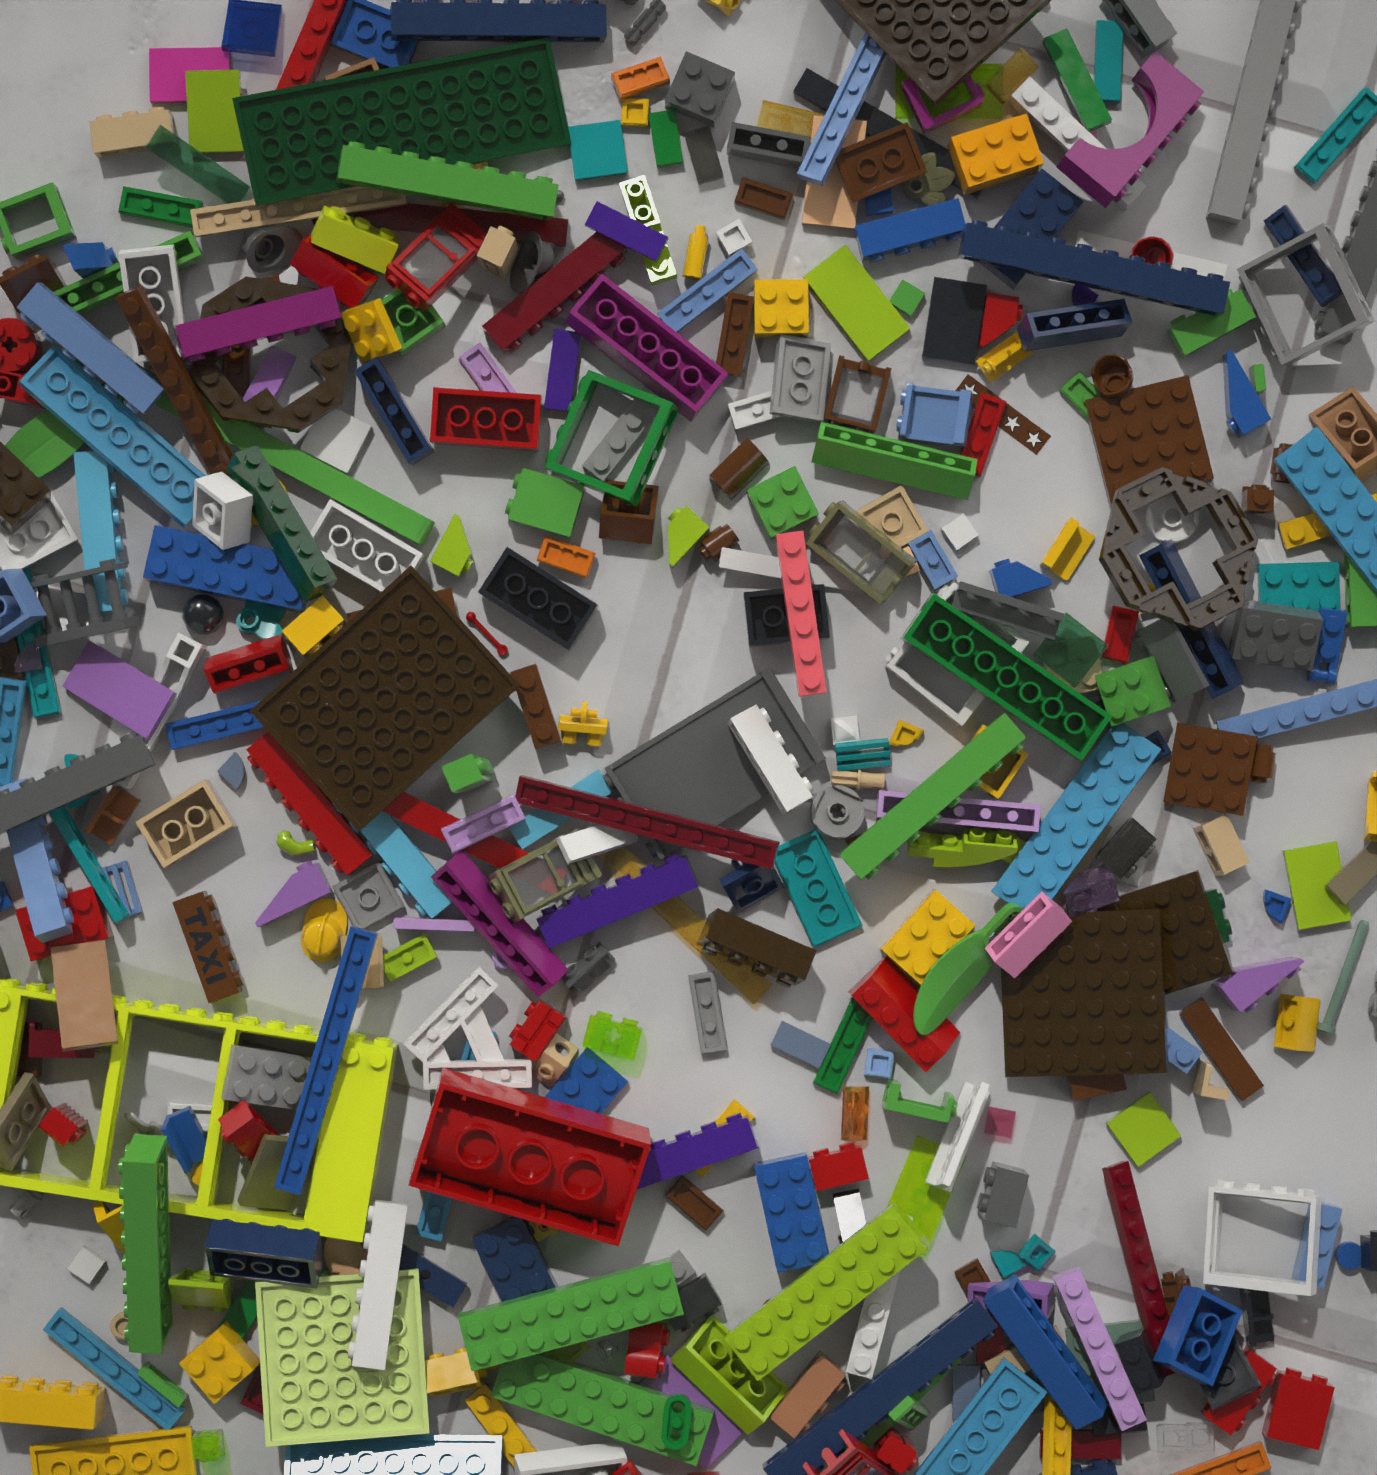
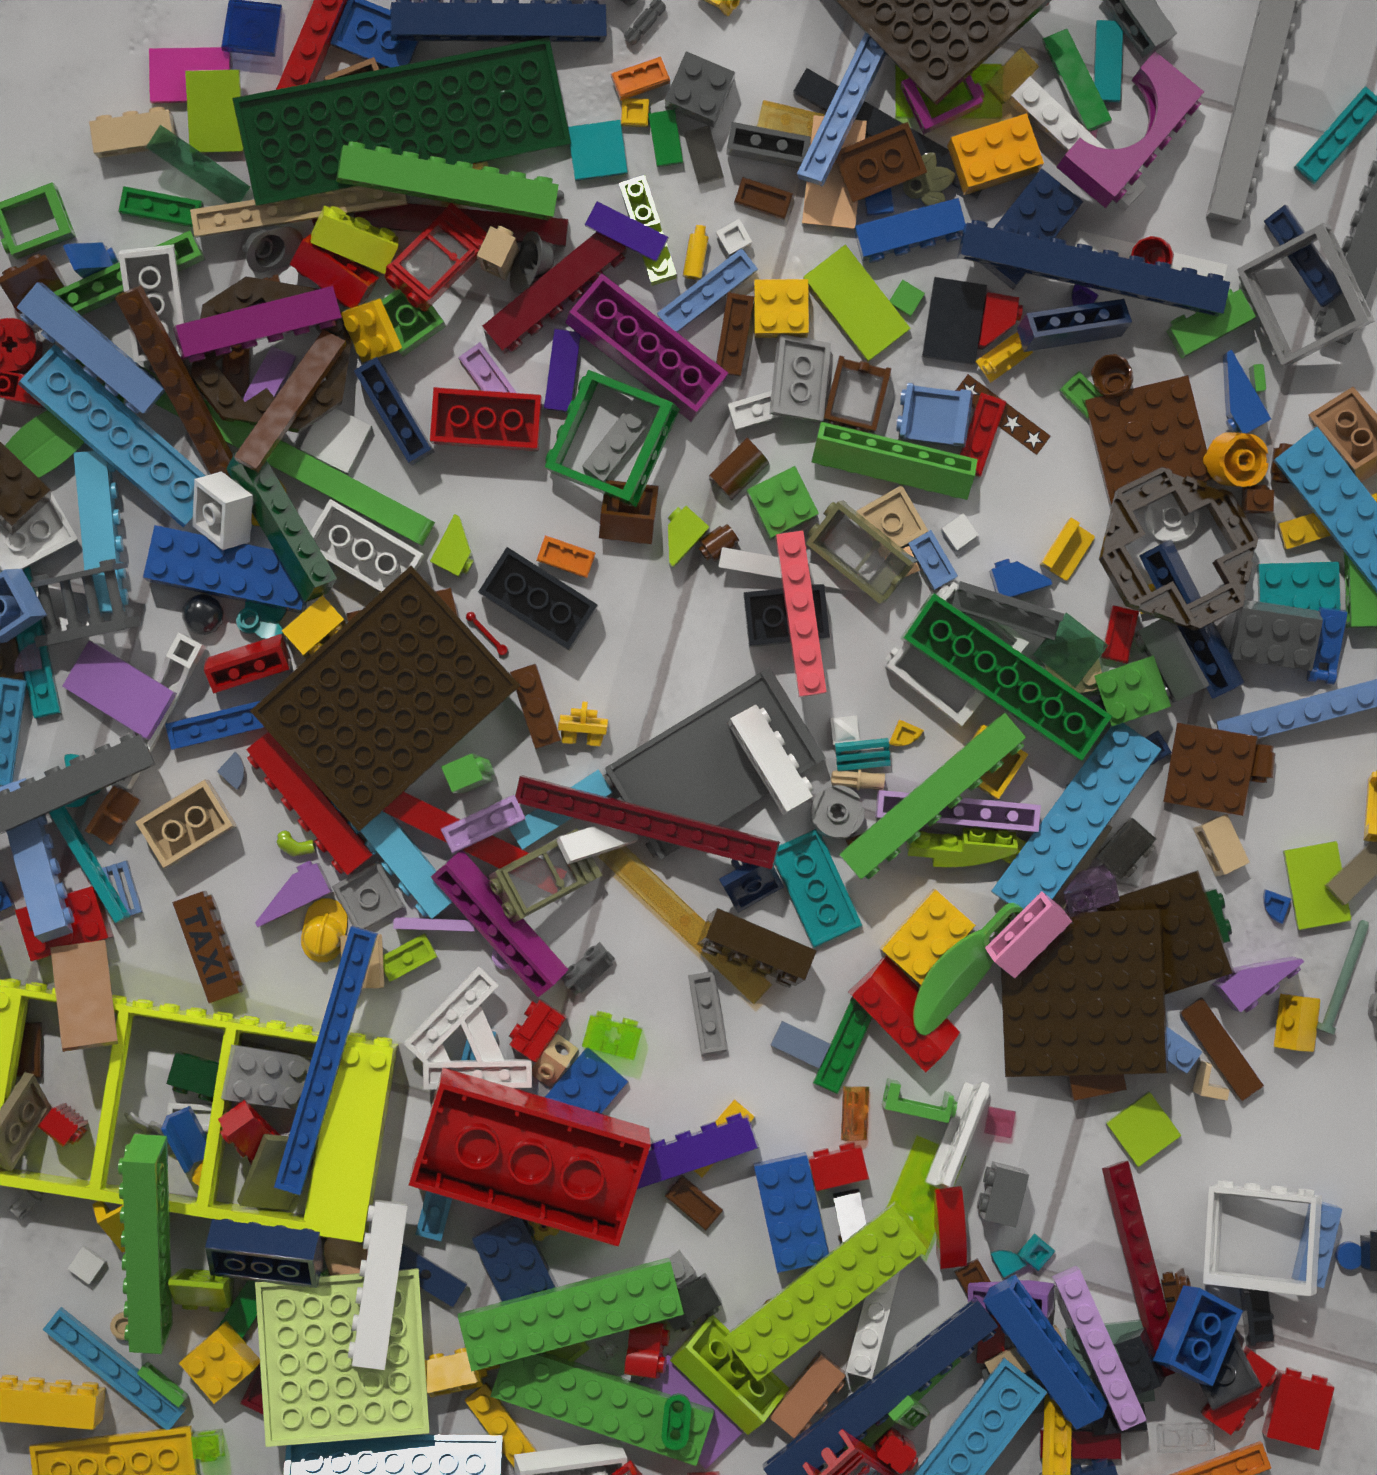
(47, 1044): dark red brick -> none
(194, 1075): none -> dark green brick
(290, 401): none -> reddish brown tile
(545, 502): bright green panel -> none
(617, 901): dark purple brick -> none
(879, 1063): light blue tile -> none
(950, 1227): none -> red slope
(964, 1386): sand blue tile -> none
(1236, 459): none -> light orange brick

